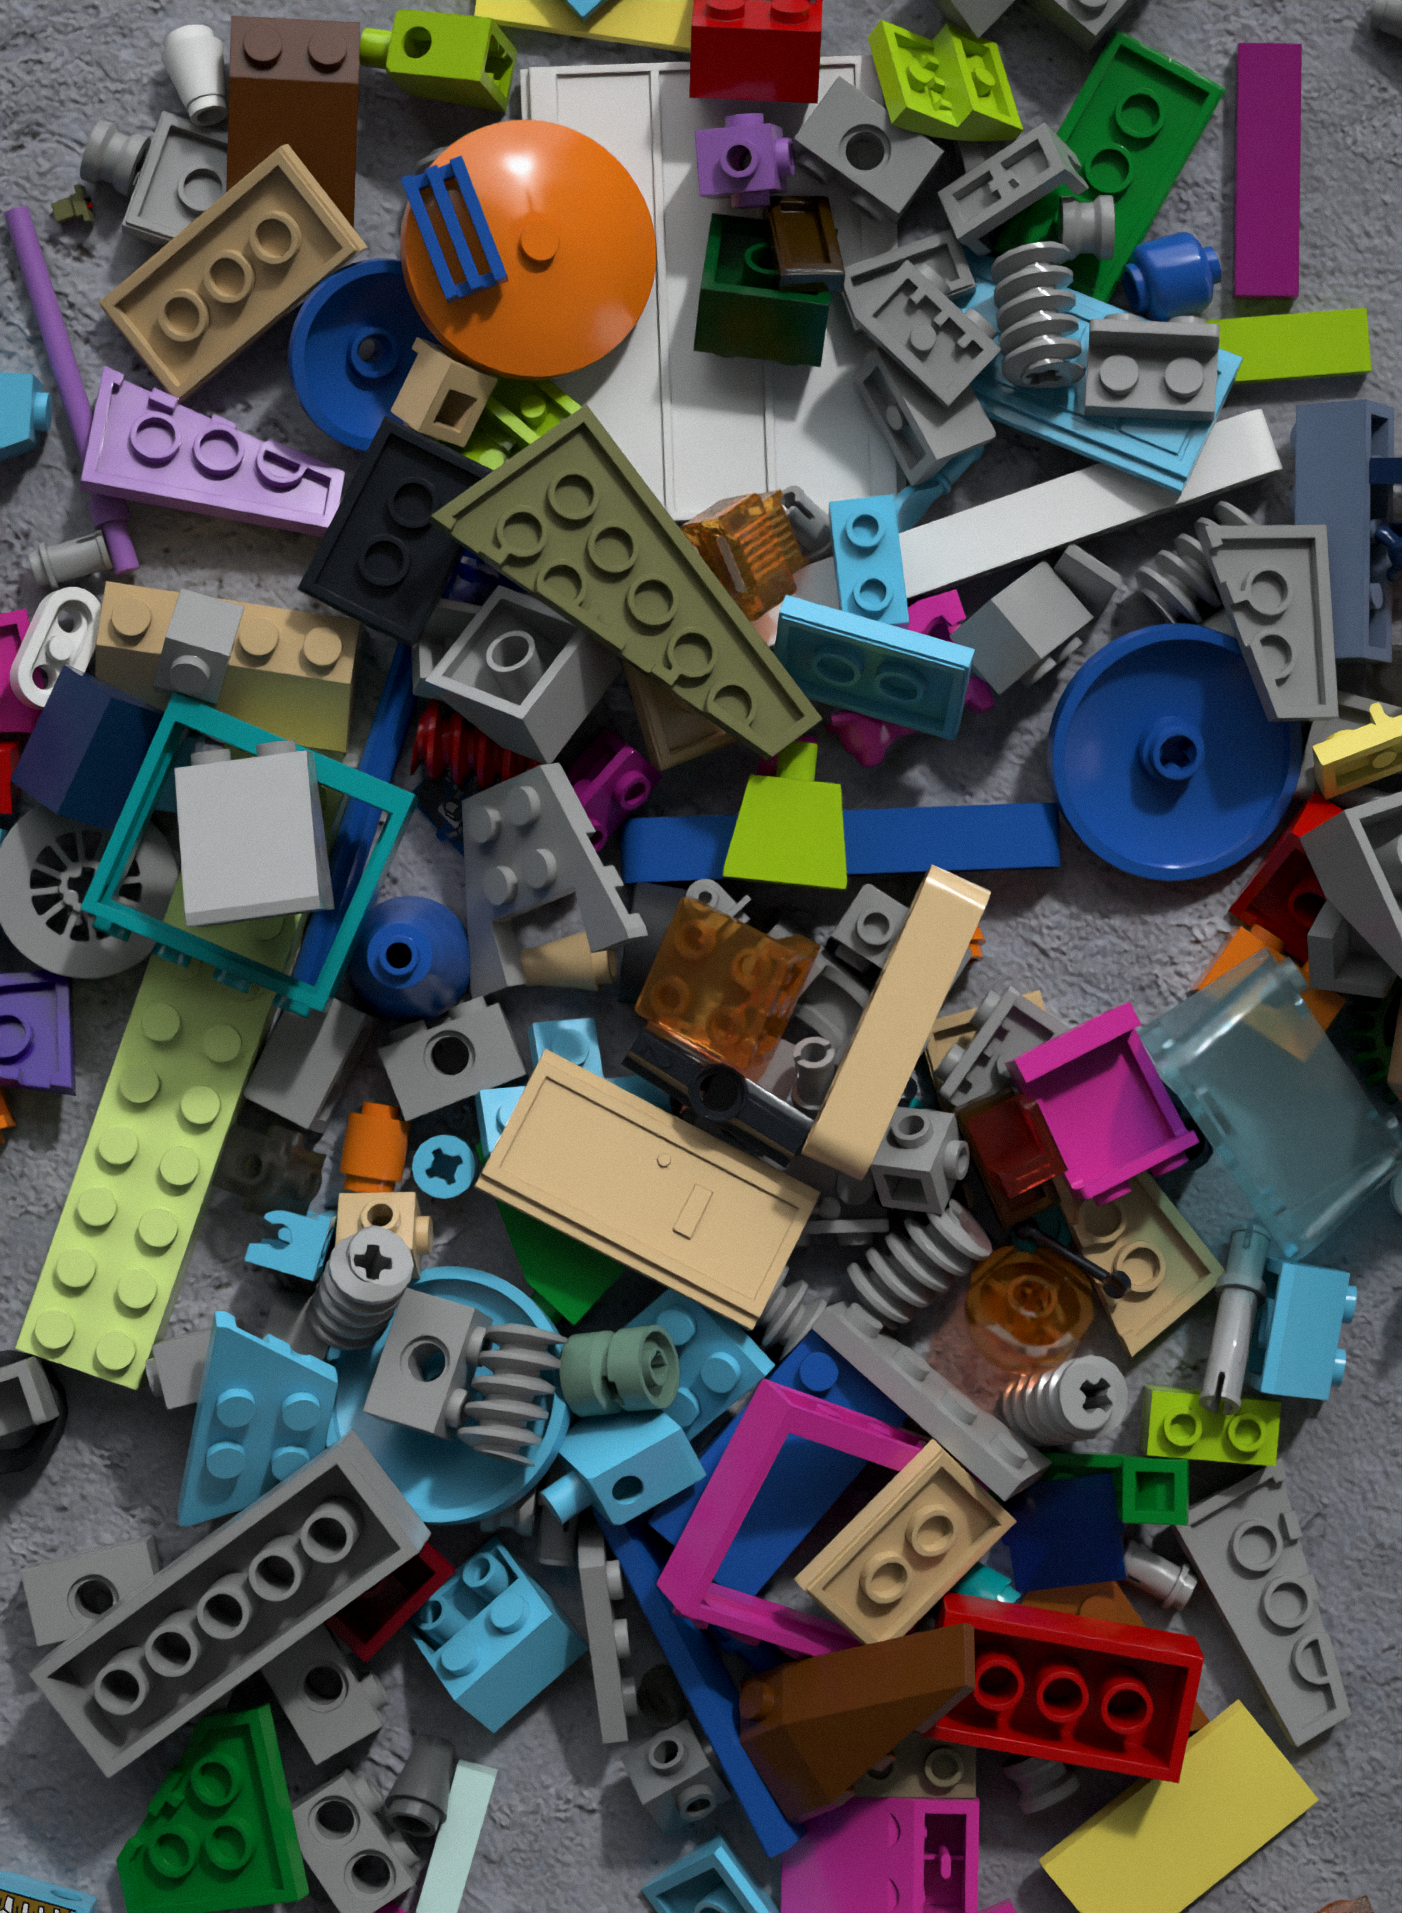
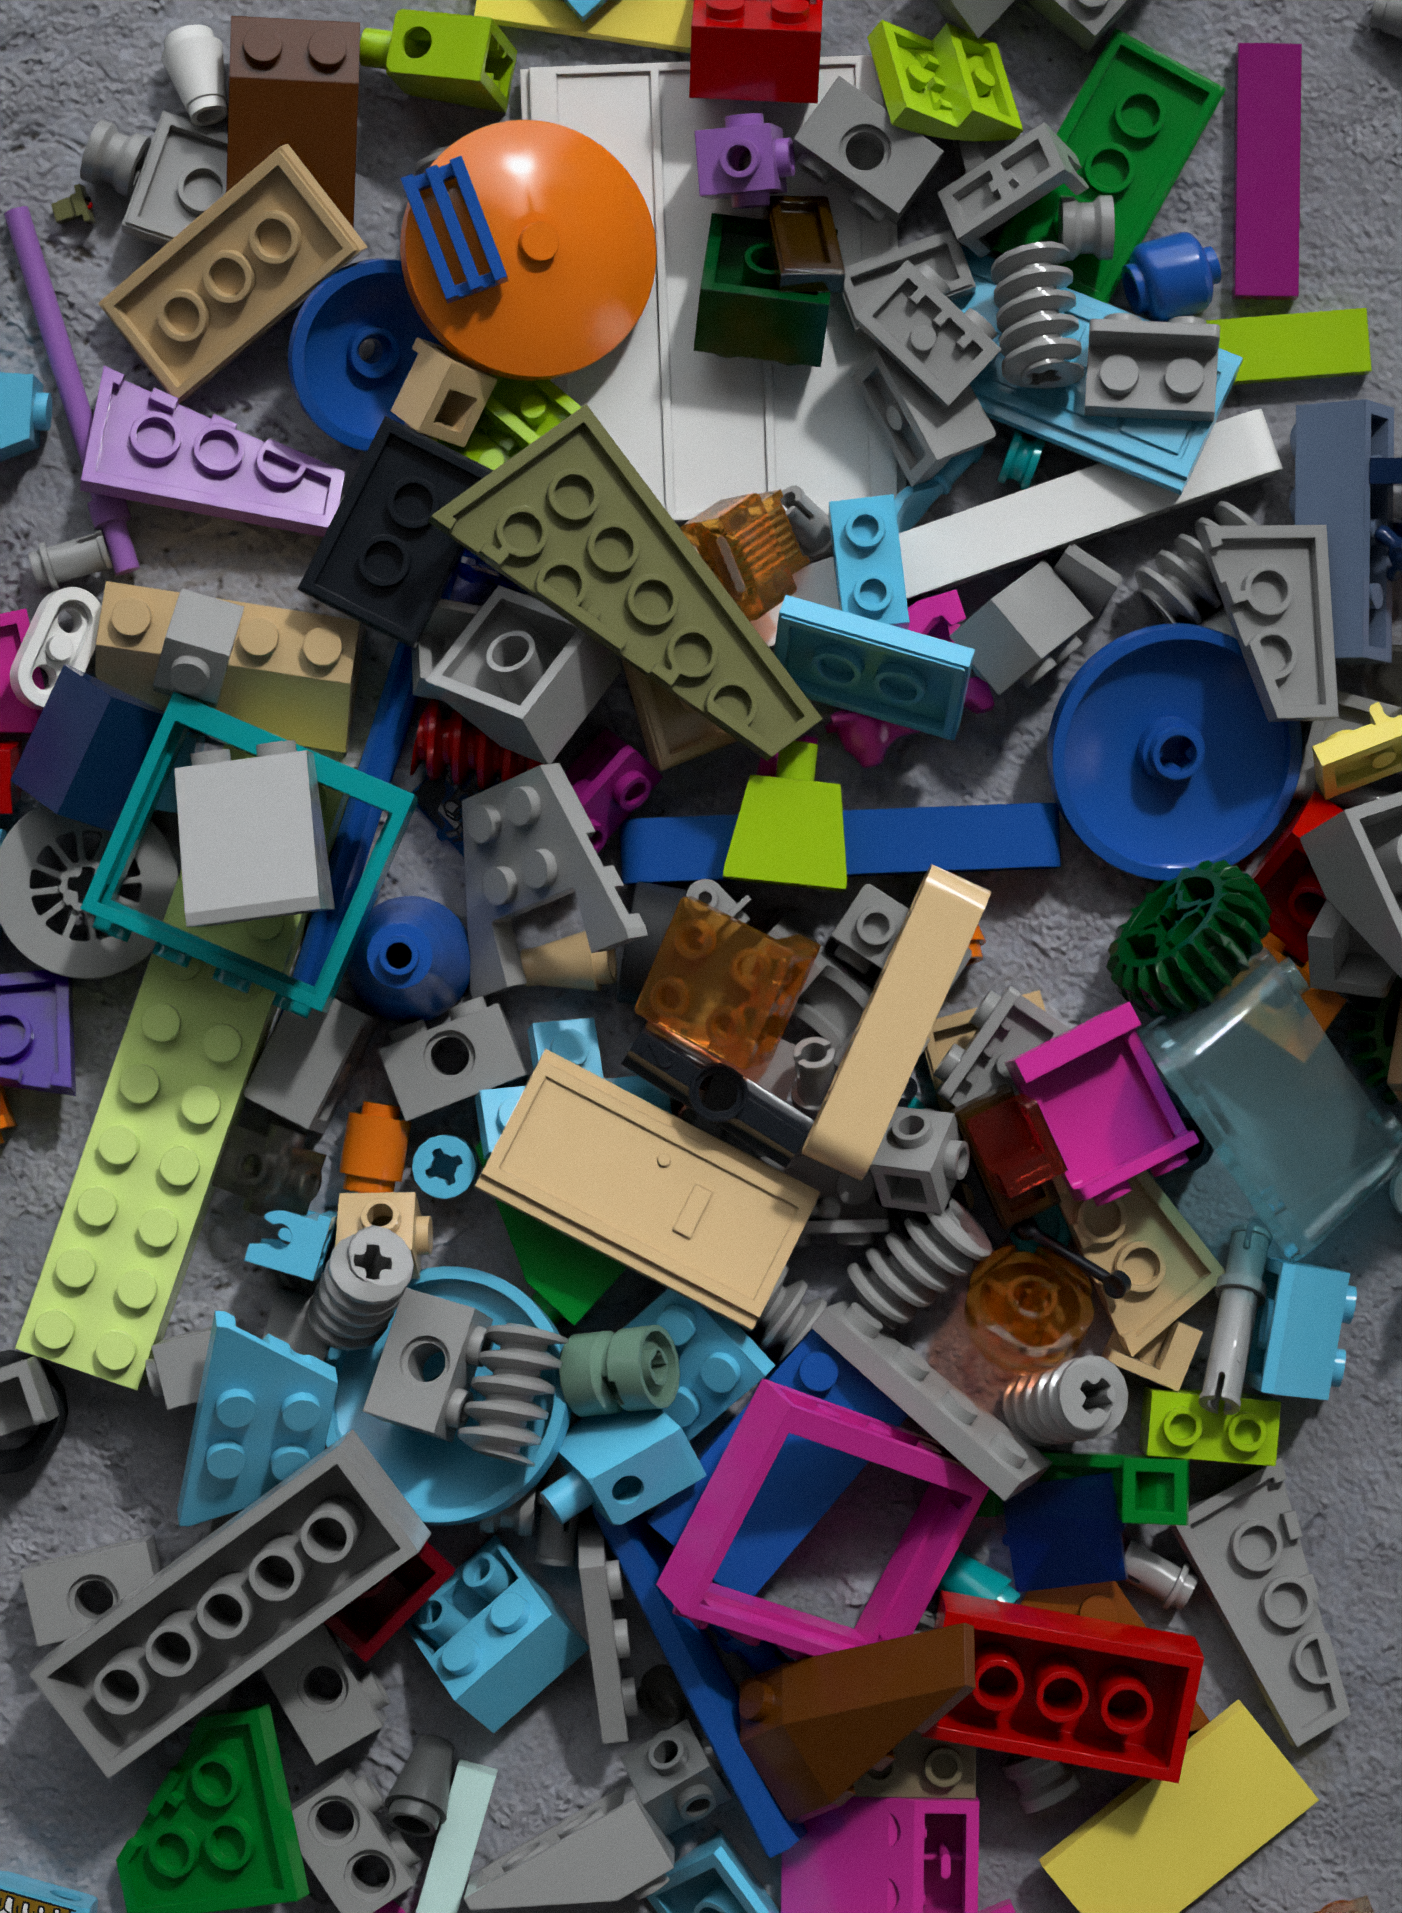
(583, 1859): none -> light grey slope
(905, 1548): tan tile -> none
(1021, 459): none -> teal bush
(1163, 1358): none -> tan panel
(1189, 939): none -> dark green gear

